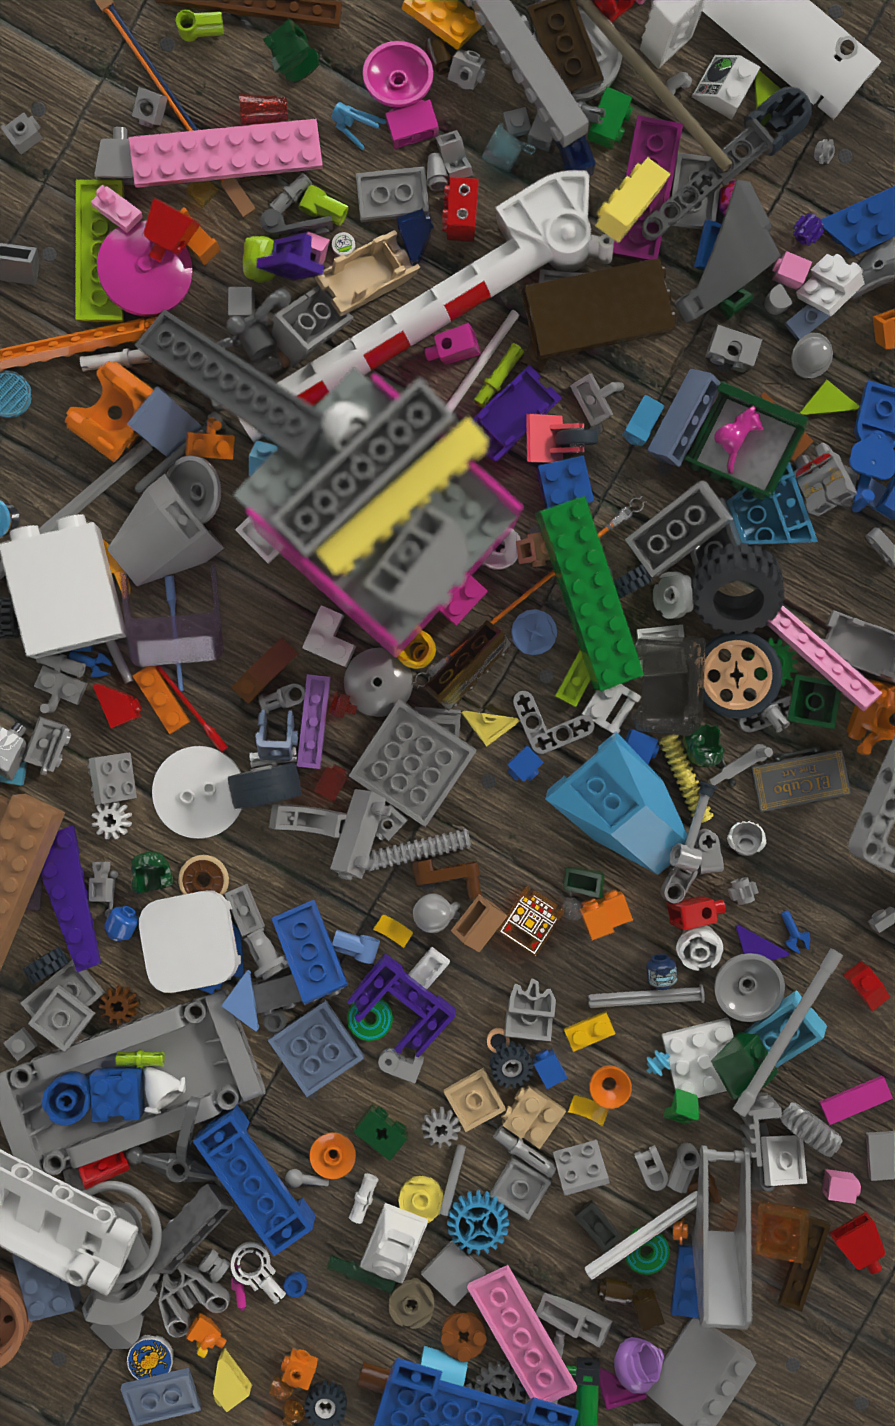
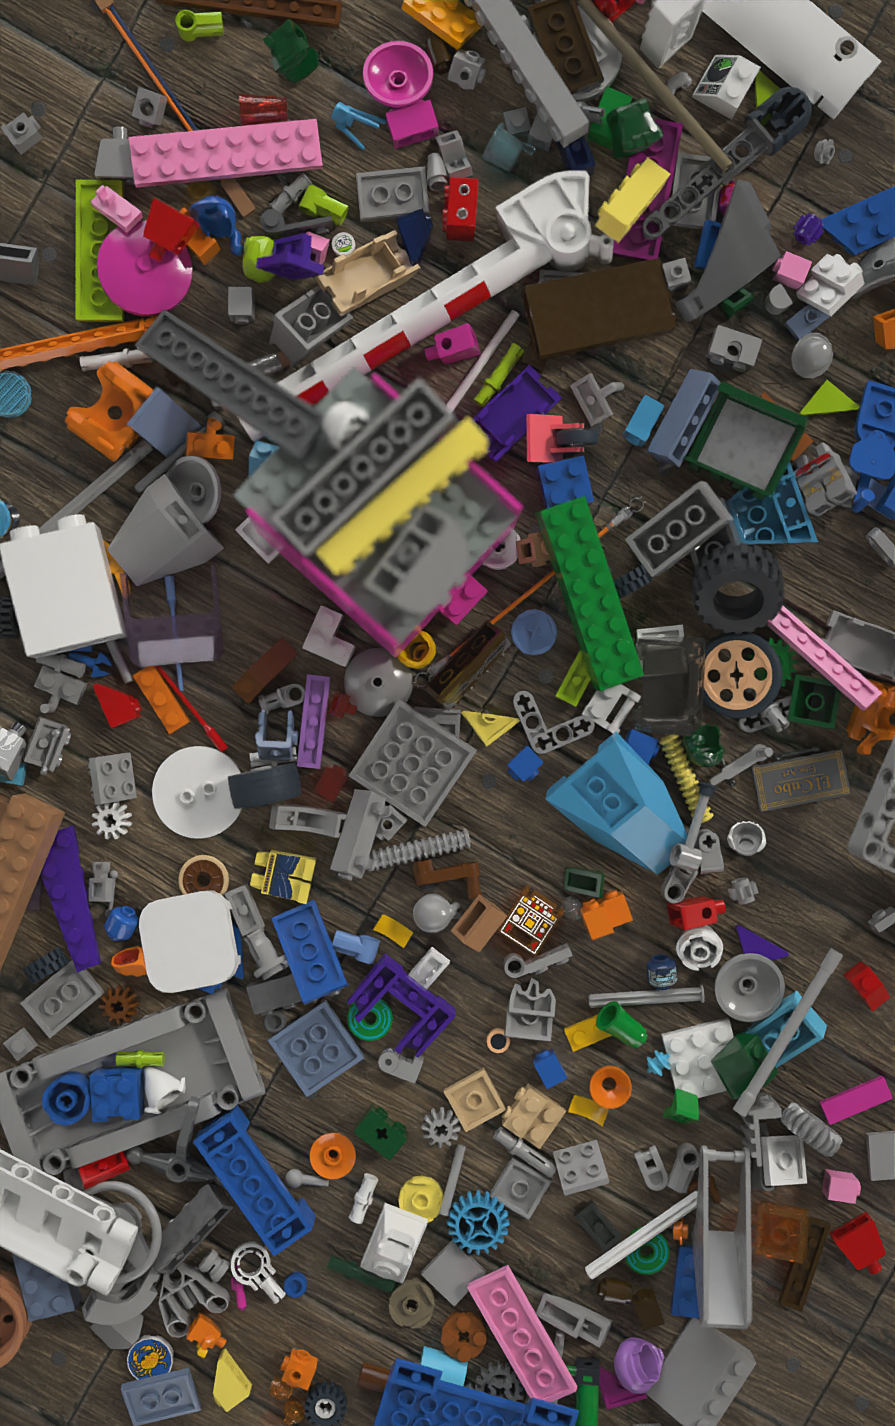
(61, 1018): light grey plate -> none
(130, 962): none -> orange rock
(150, 872): dark green hair -> none
(219, 219): none -> blue piece
(242, 1002): medium blue tile -> none
(253, 330): dark grey wheel -> none
(279, 873): none -> hips
(514, 1055): black bush -> none
(539, 963): none -> light grey plate
(620, 1024): none -> green plant
(632, 128): none -> dark green piece
(676, 275): none -> light grey brick
(681, 587): white plate -> none
(733, 435): dark pink animal -> none
(794, 933): blue bar -> none

